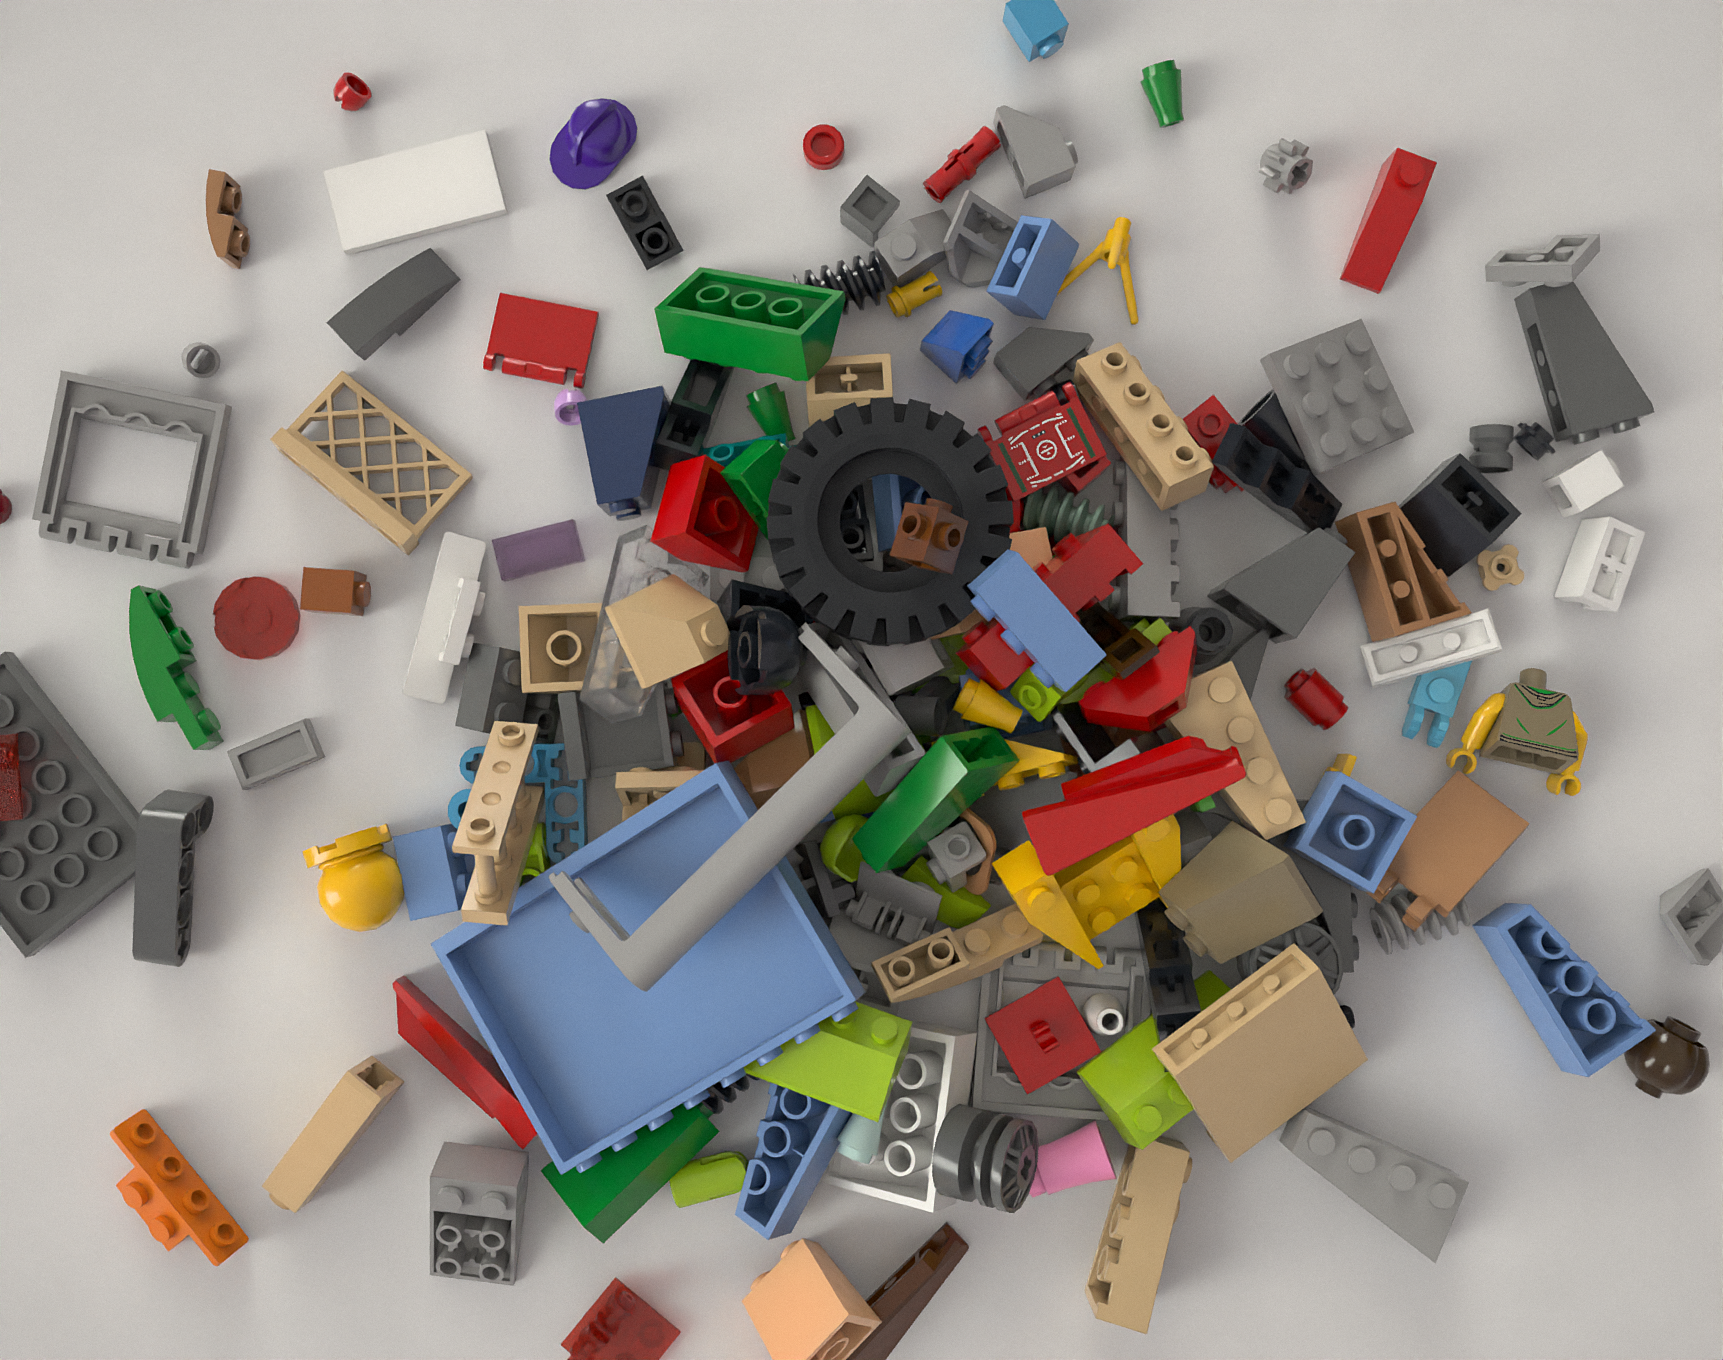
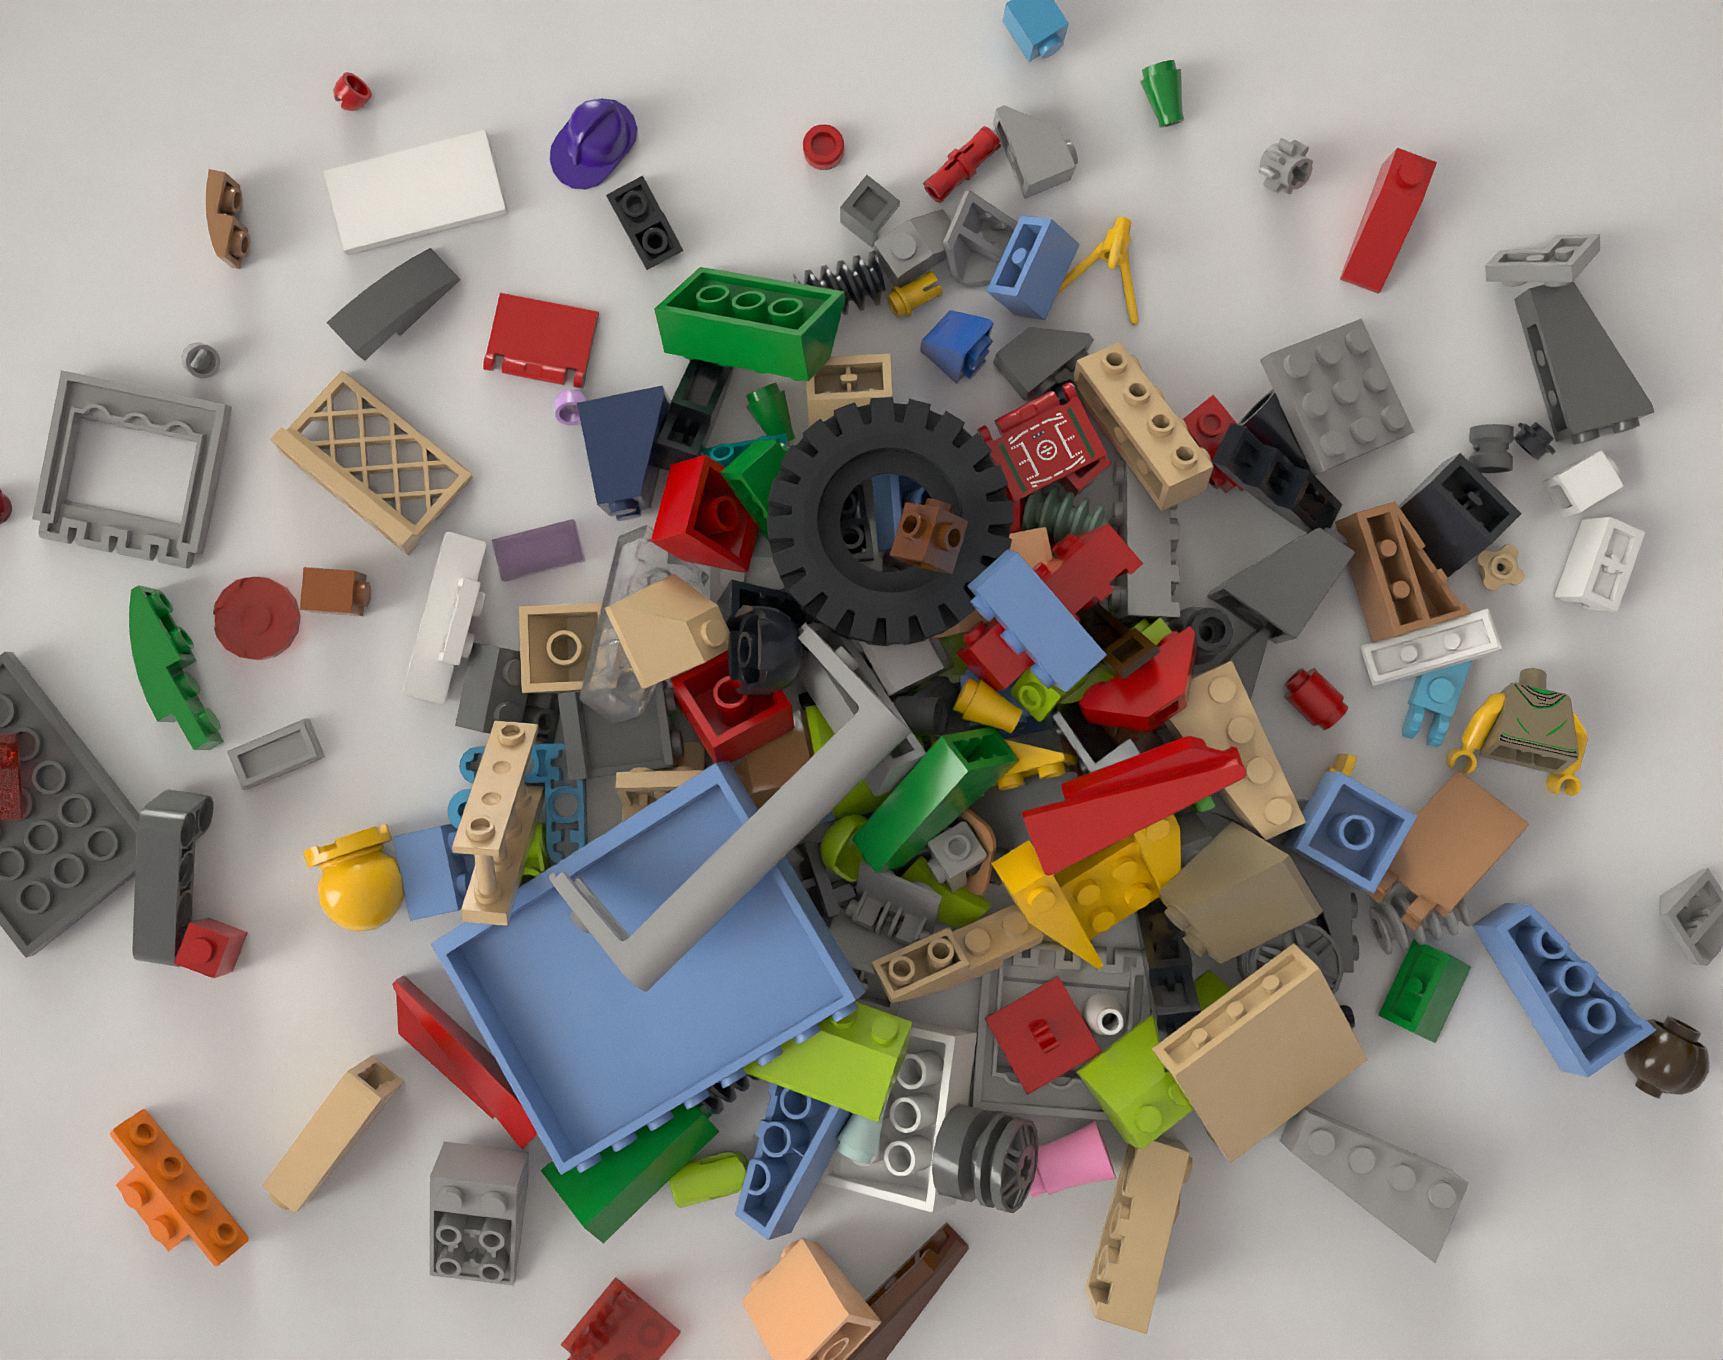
(210, 947): none -> red brick
(1424, 991): none -> green panel

